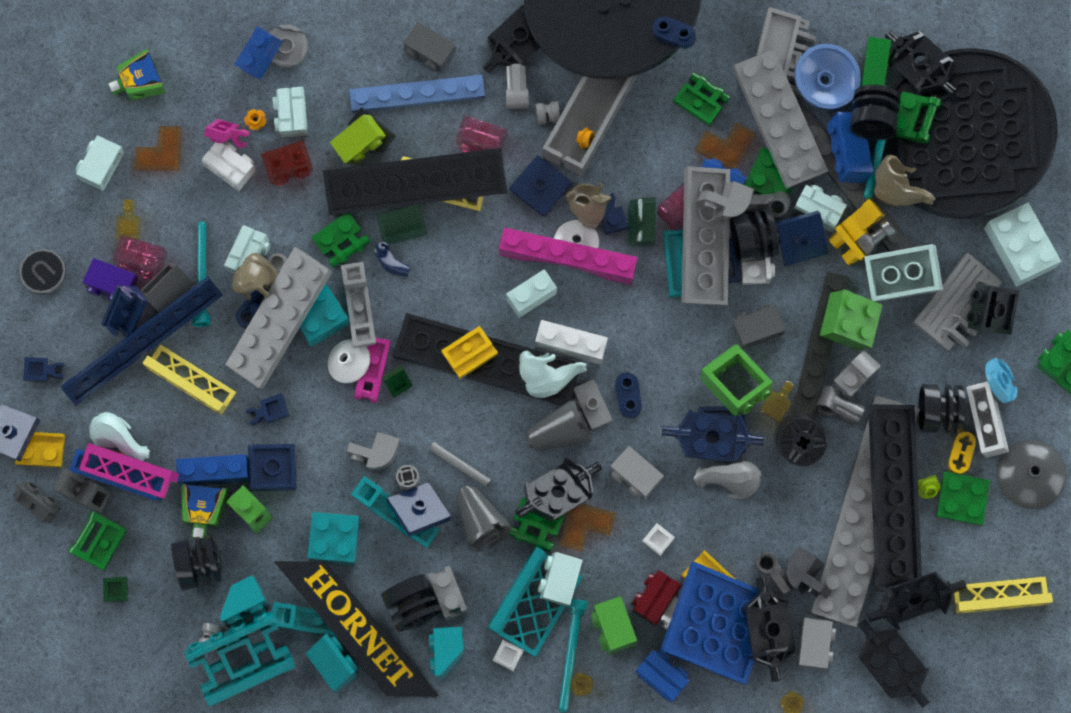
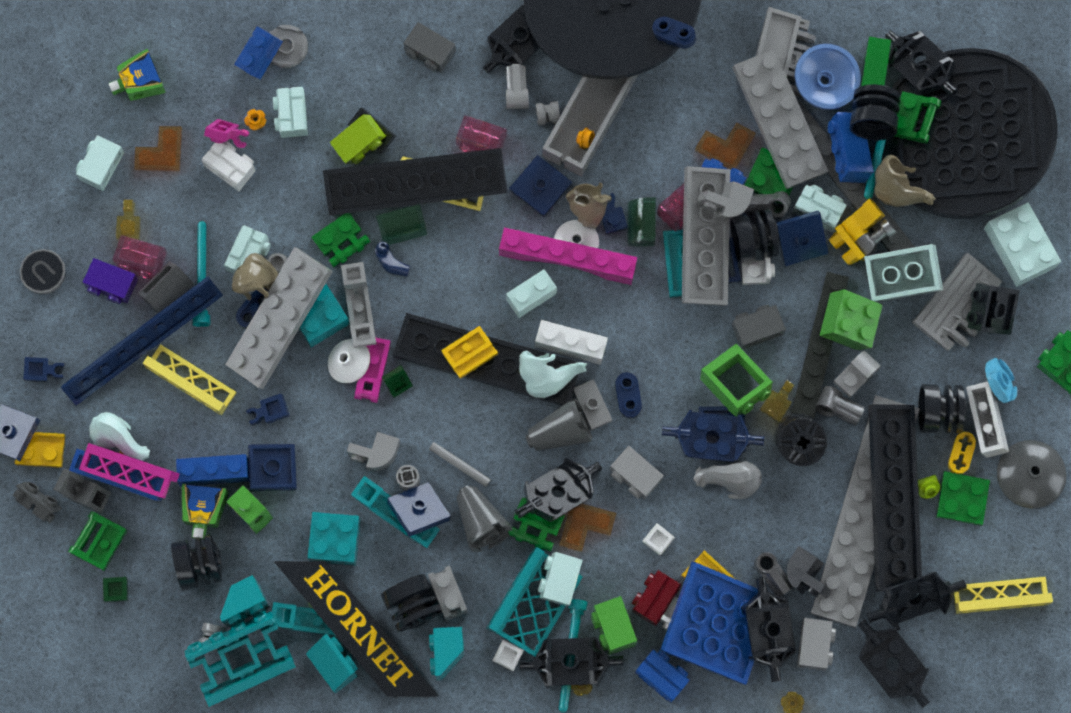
(124, 310): dark blue hinge -> none
(287, 163): clear red brick -> none
(417, 93): medium blue plate -> none
(588, 670): none -> black plate
(697, 103): green plate -> none

